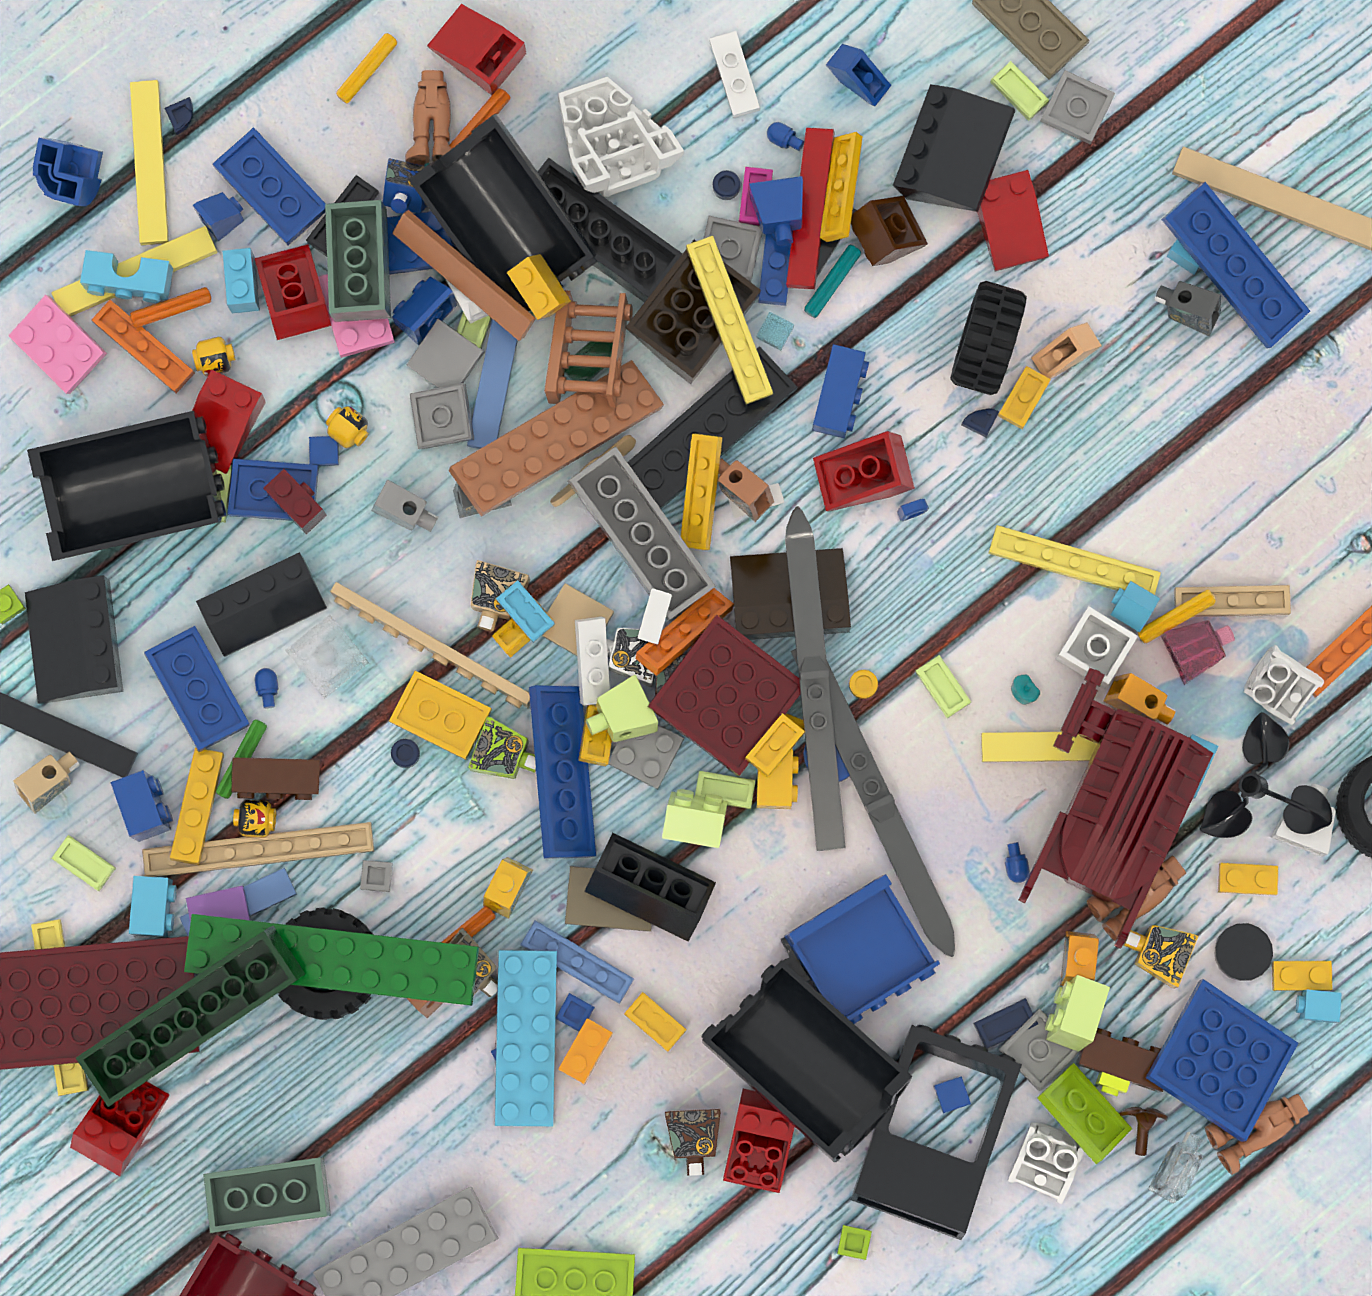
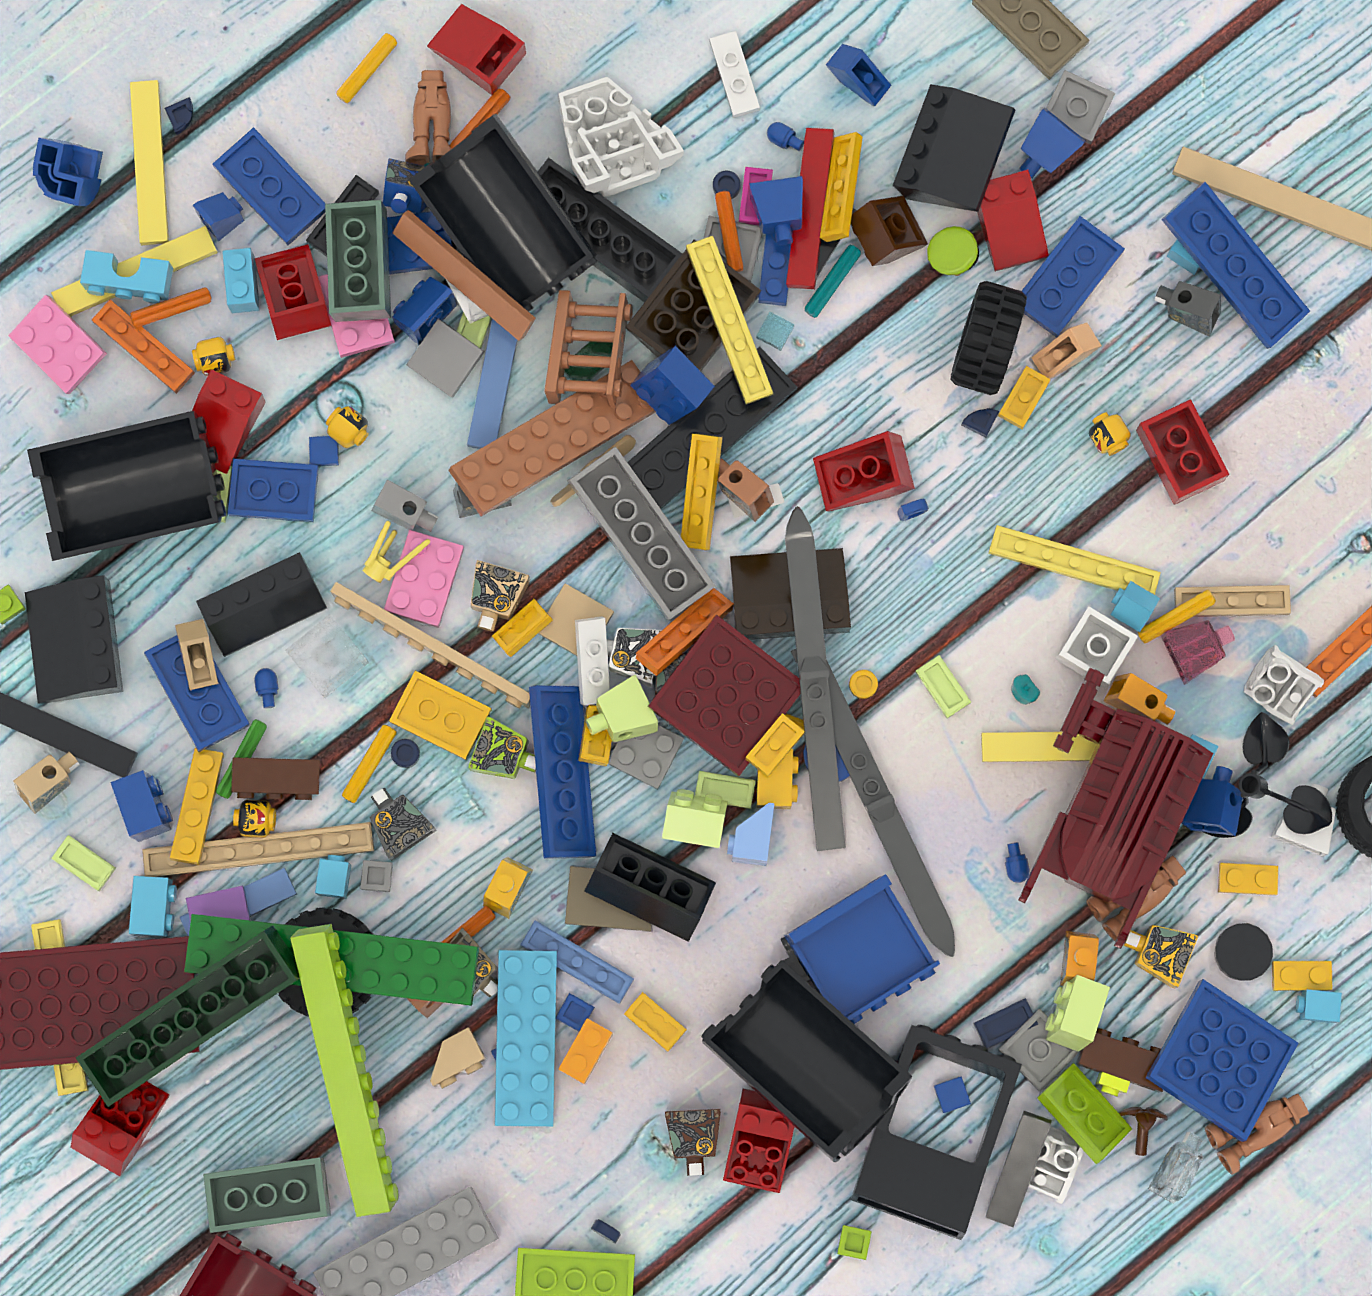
(196, 654): none -> tan slope
(295, 501): dark red brick -> none
(333, 877): none -> medium azure brick
(344, 1069): none -> lime brick
(369, 763): none -> yellow axle
(378, 566): none -> light yellow plant
(398, 823): none -> torso
(425, 582): none -> bright pink plate
(441, 416): light grey tile -> none
(455, 1056): none -> tan slope
(525, 611): medium azure plate -> none
(538, 286): yellow brick -> none
(606, 1231): none -> dark blue tile
(654, 616): white sticker -> none
(672, 385): none -> blue brick
(729, 230): none -> orange axle
(752, 838): none -> light blue slope
(840, 391): blue brick -> none
(953, 251): none -> lime piece
(1018, 1168): none -> tile
(1019, 91): yellowish green tile -> none
(1049, 143): none -> blue torso
(1069, 275): none -> blue plate
(1109, 433): none -> yellow head
(1182, 452): none -> red brick
(1215, 805): none -> blue torso

